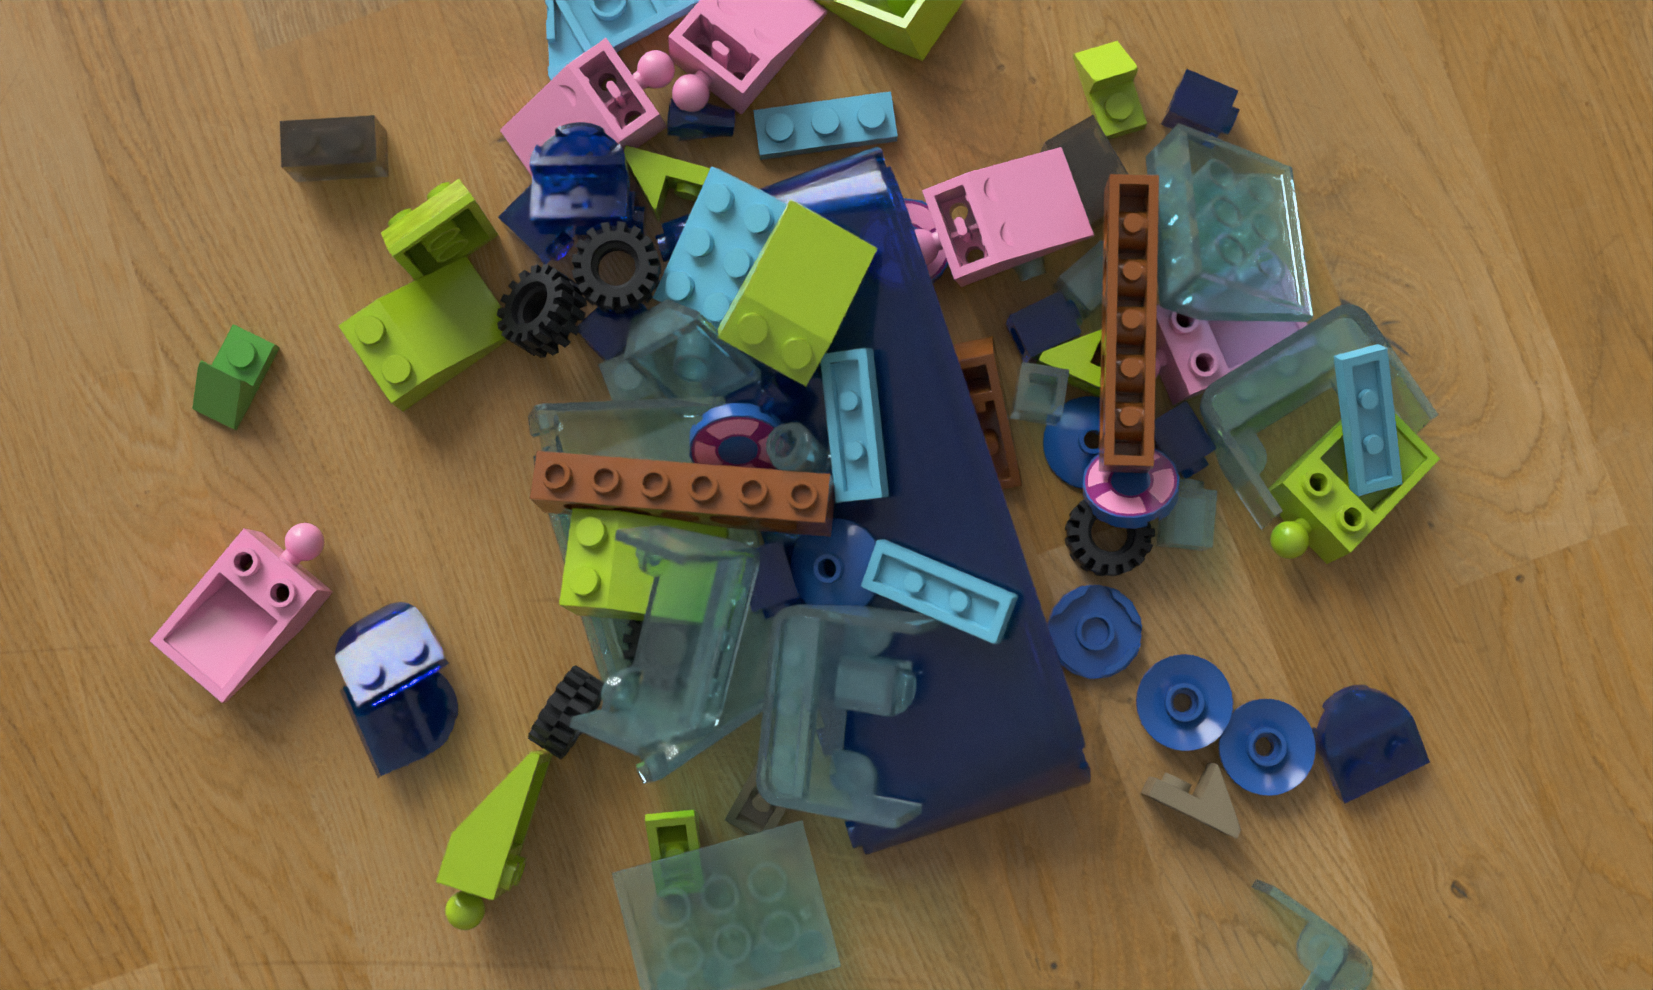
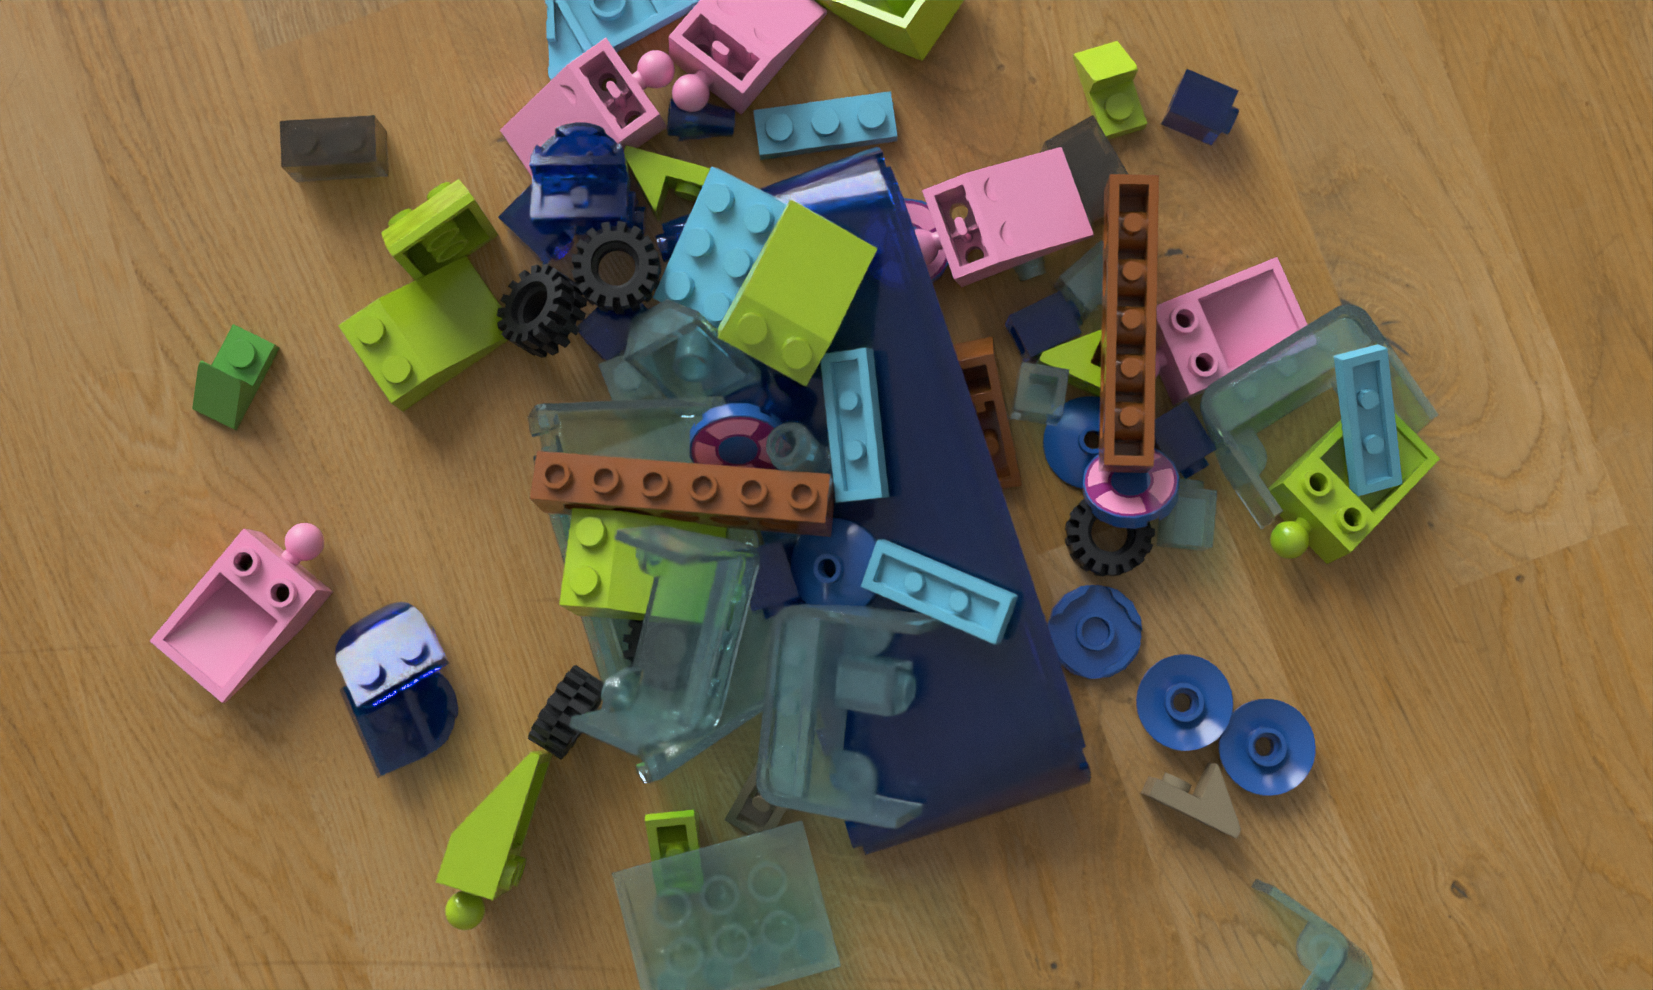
(1227, 232): clear light blue slope -> none
(1366, 741): clear blue slope -> none

